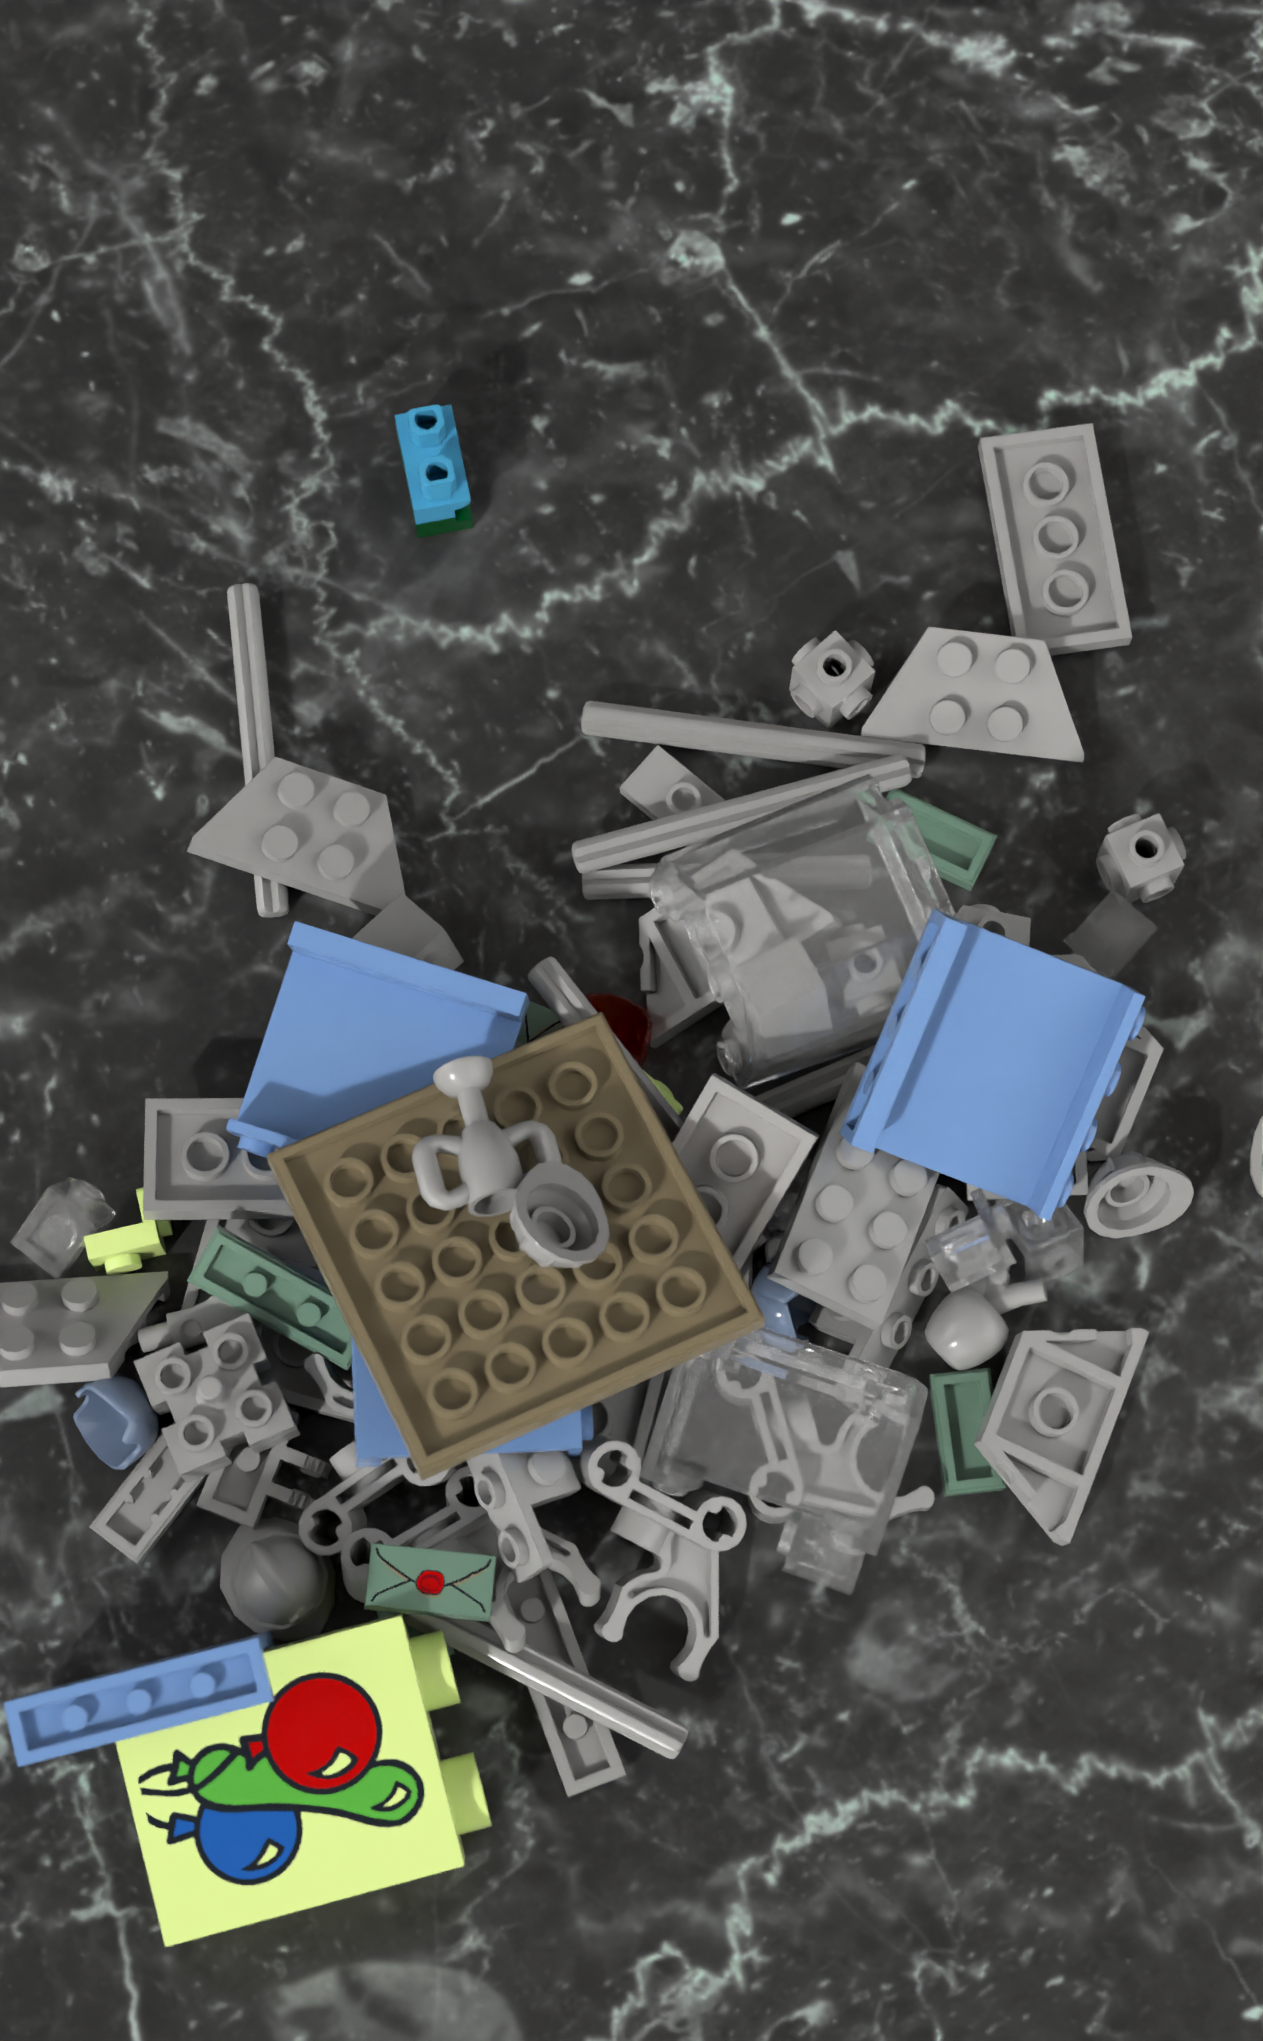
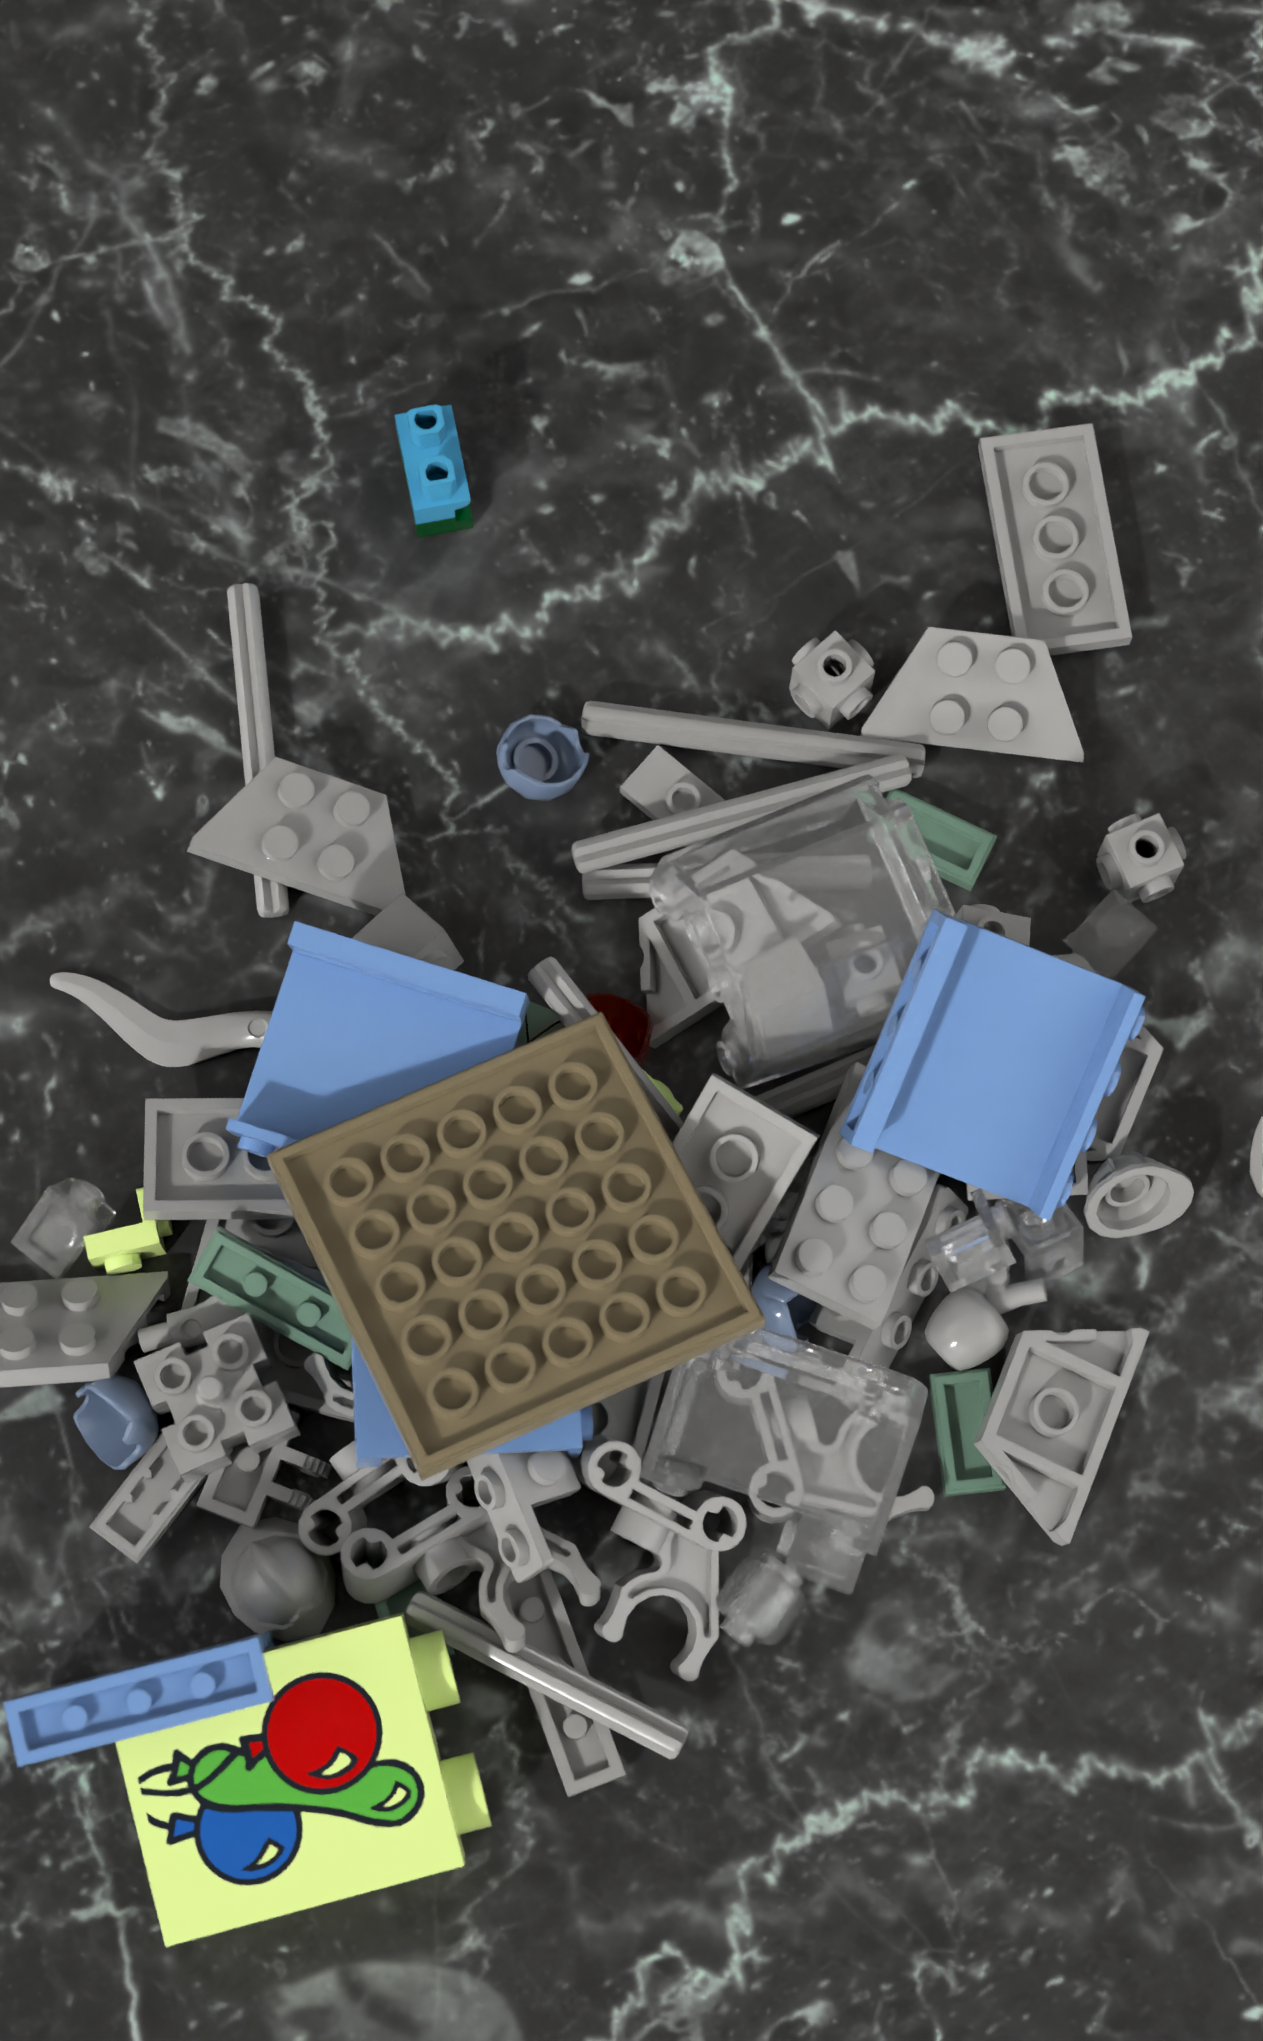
(164, 1040): none -> light grey piece
(430, 1582): sand green tile -> none
(485, 1153): light grey piece -> none
(541, 757): none -> sand blue hair
(559, 1217): light grey piece -> none
(760, 1601): none -> clear head

